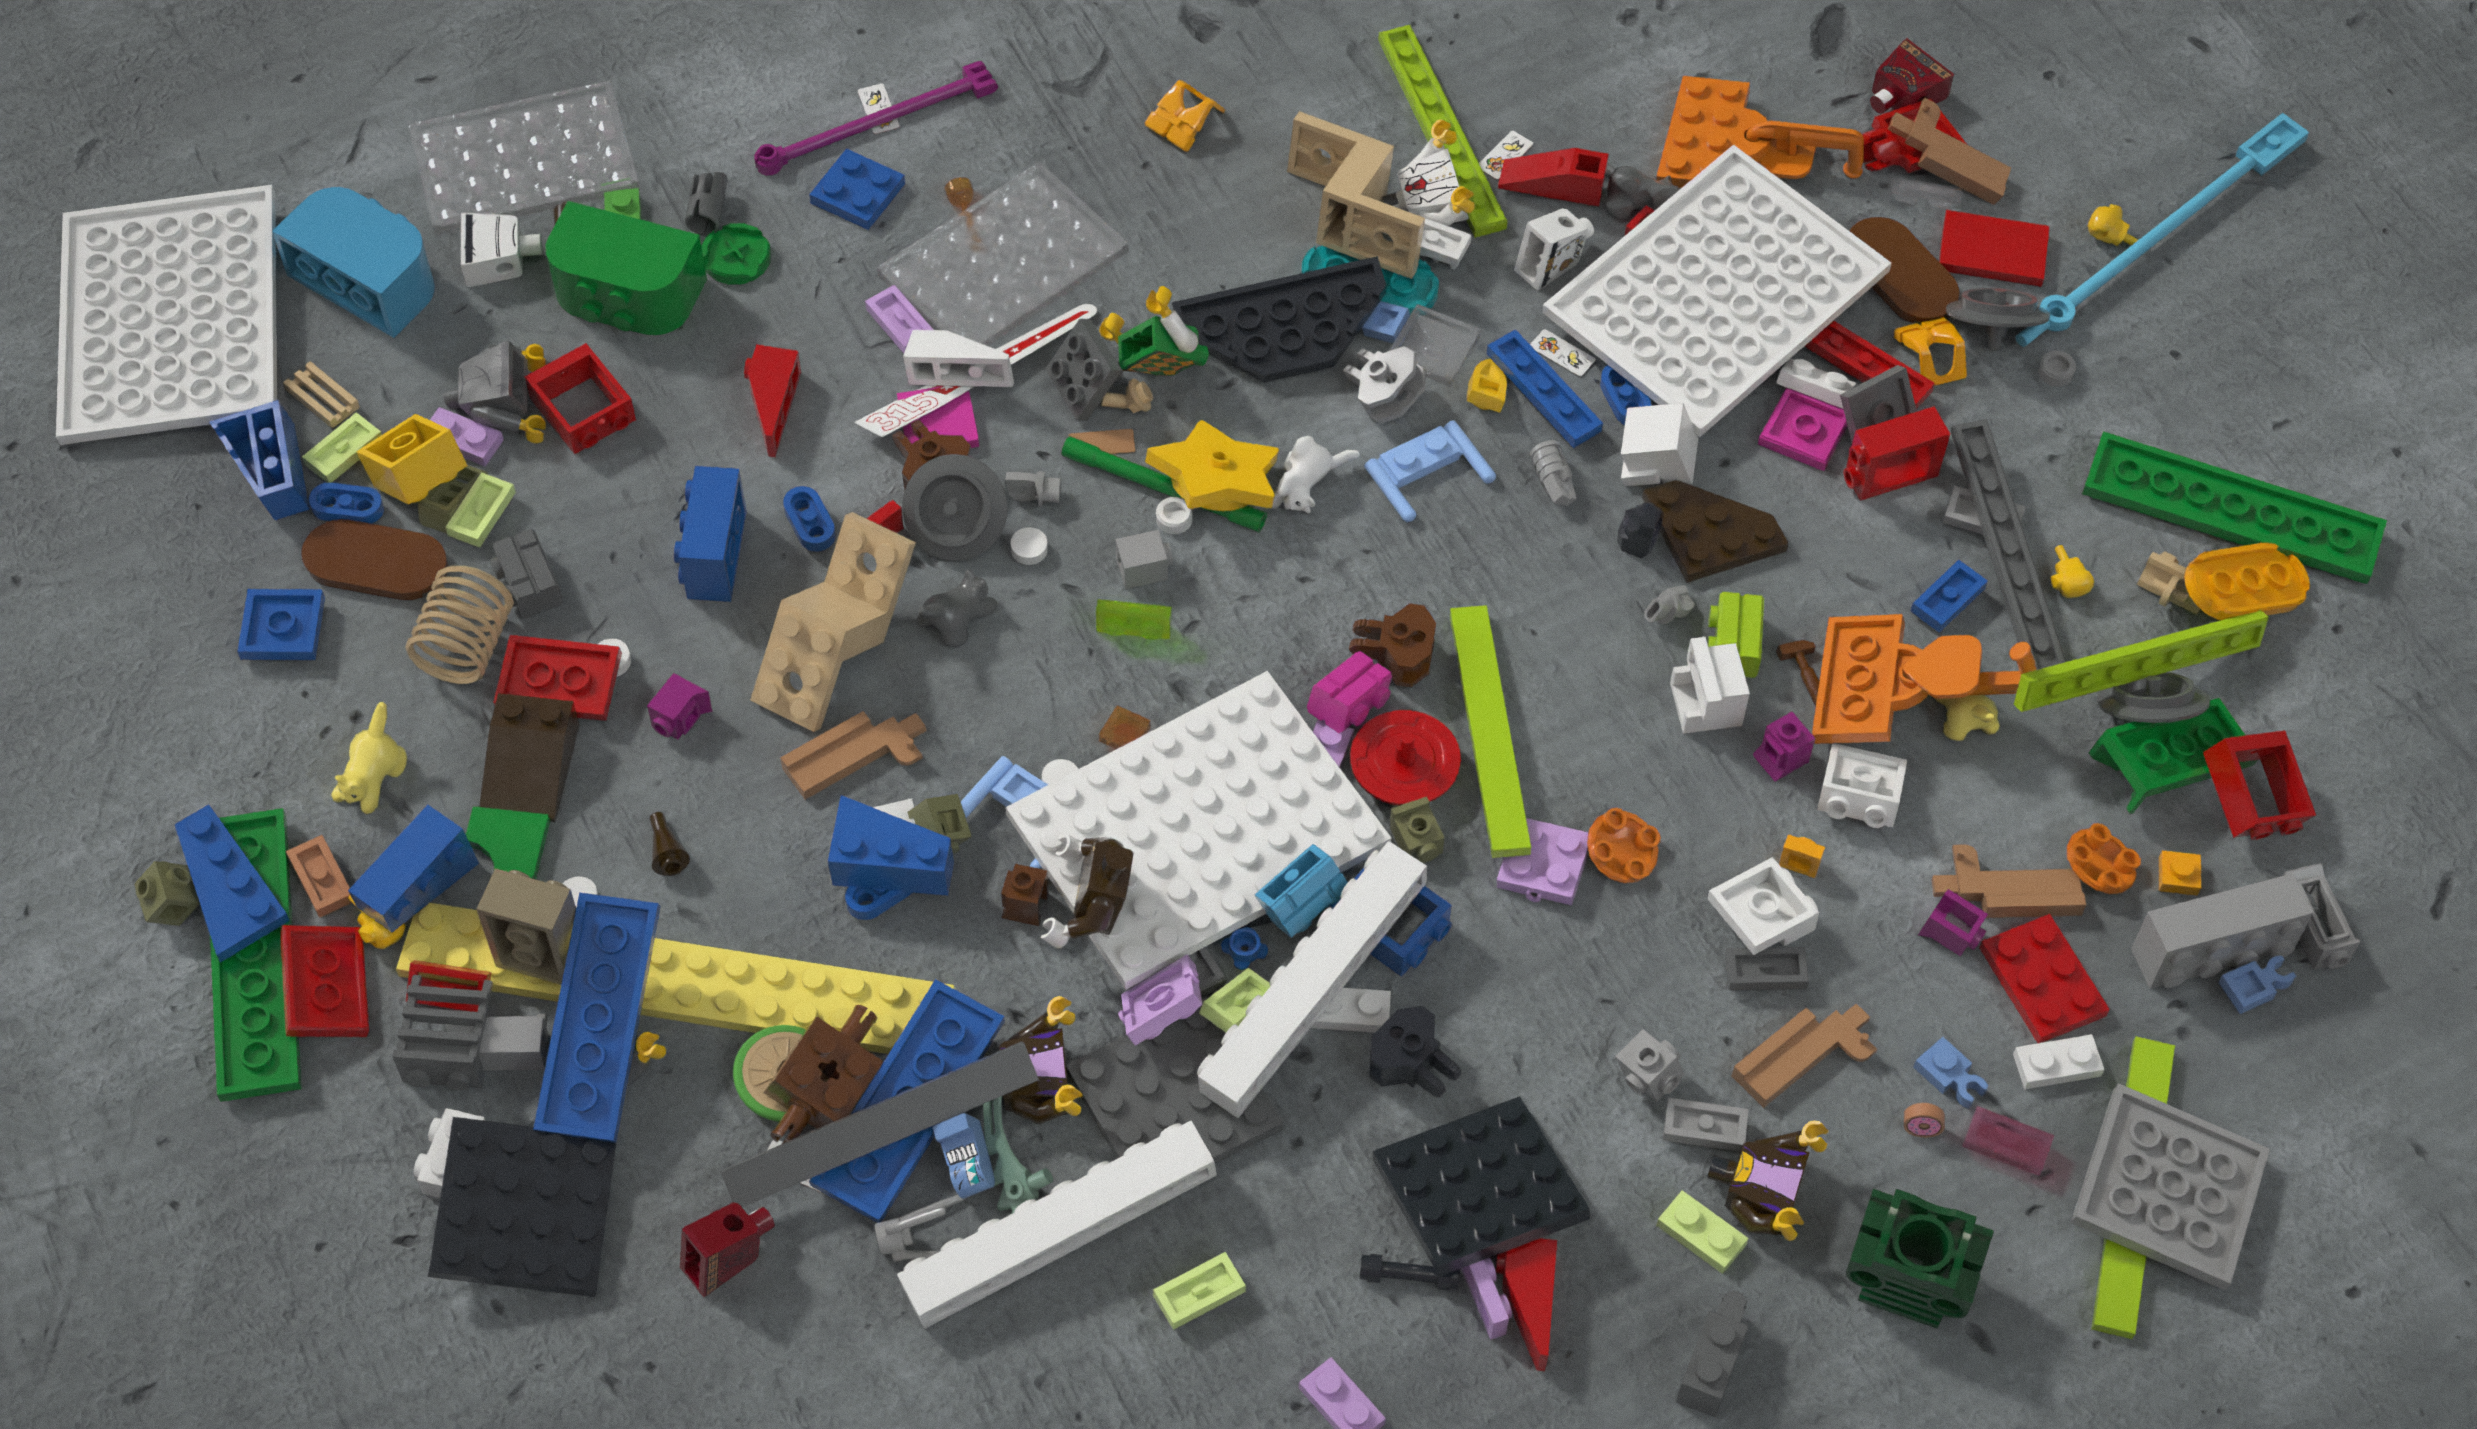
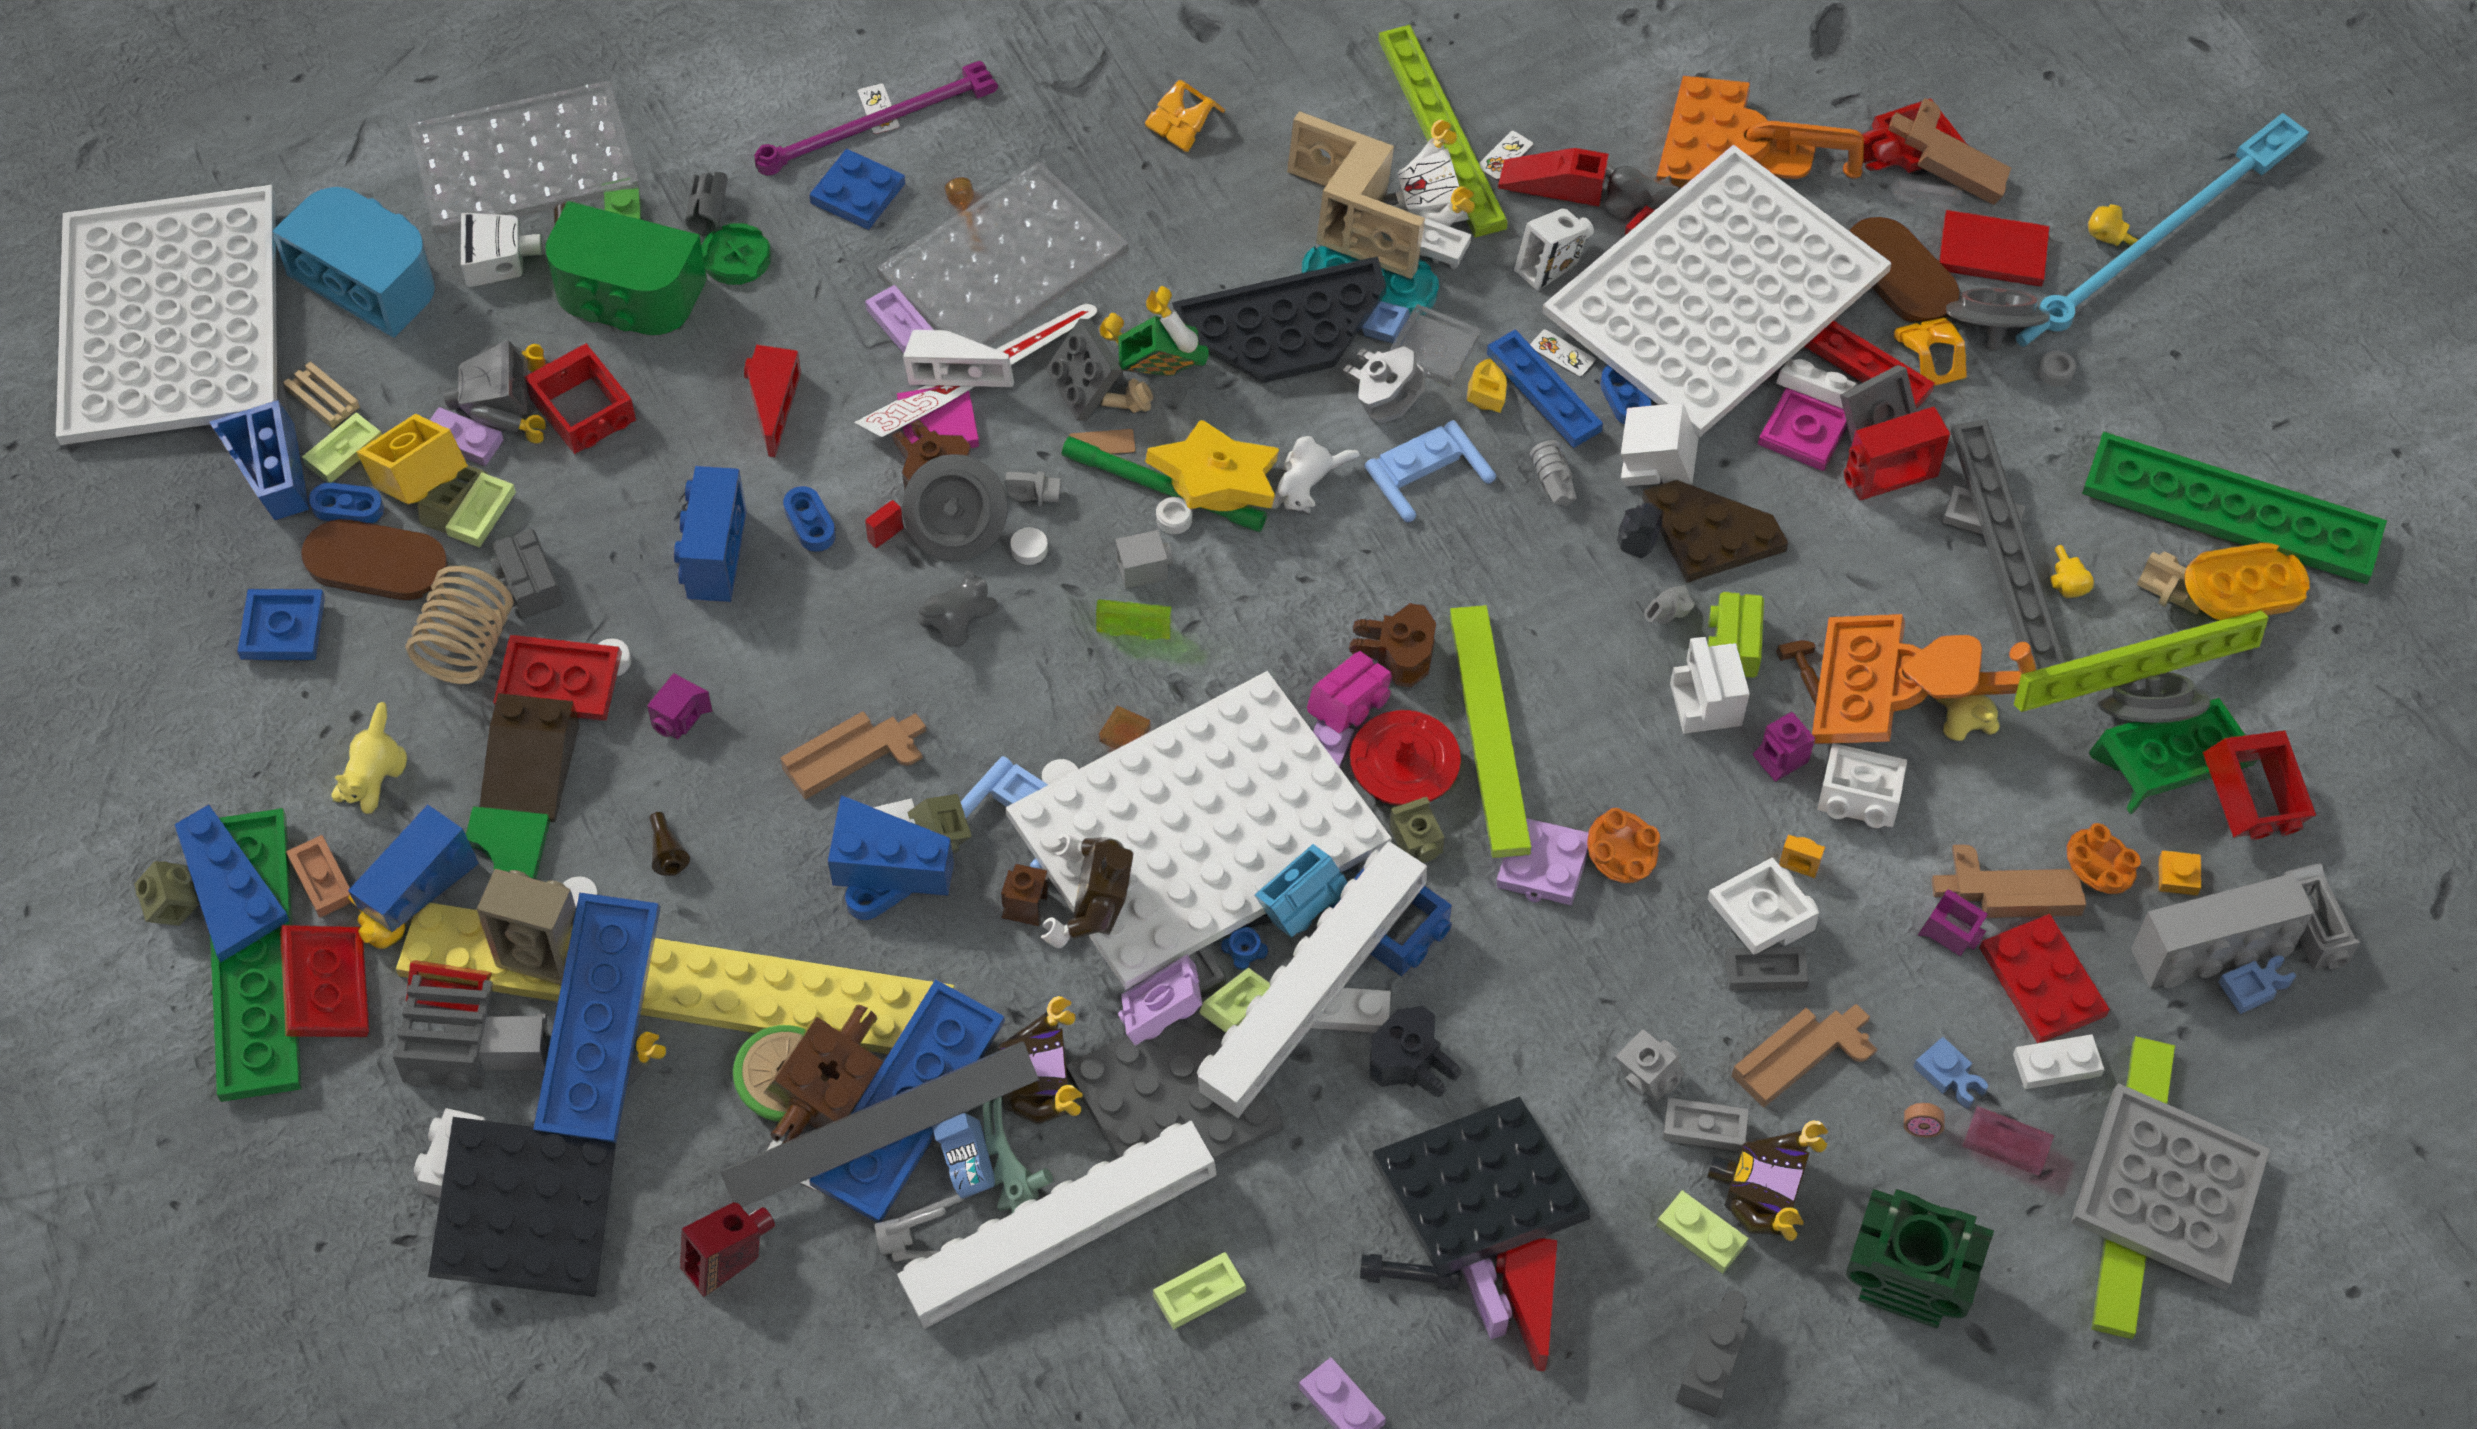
(832, 621): tan bracket -> none
(1909, 78): torso -> none
(1949, 596): blue plate -> none

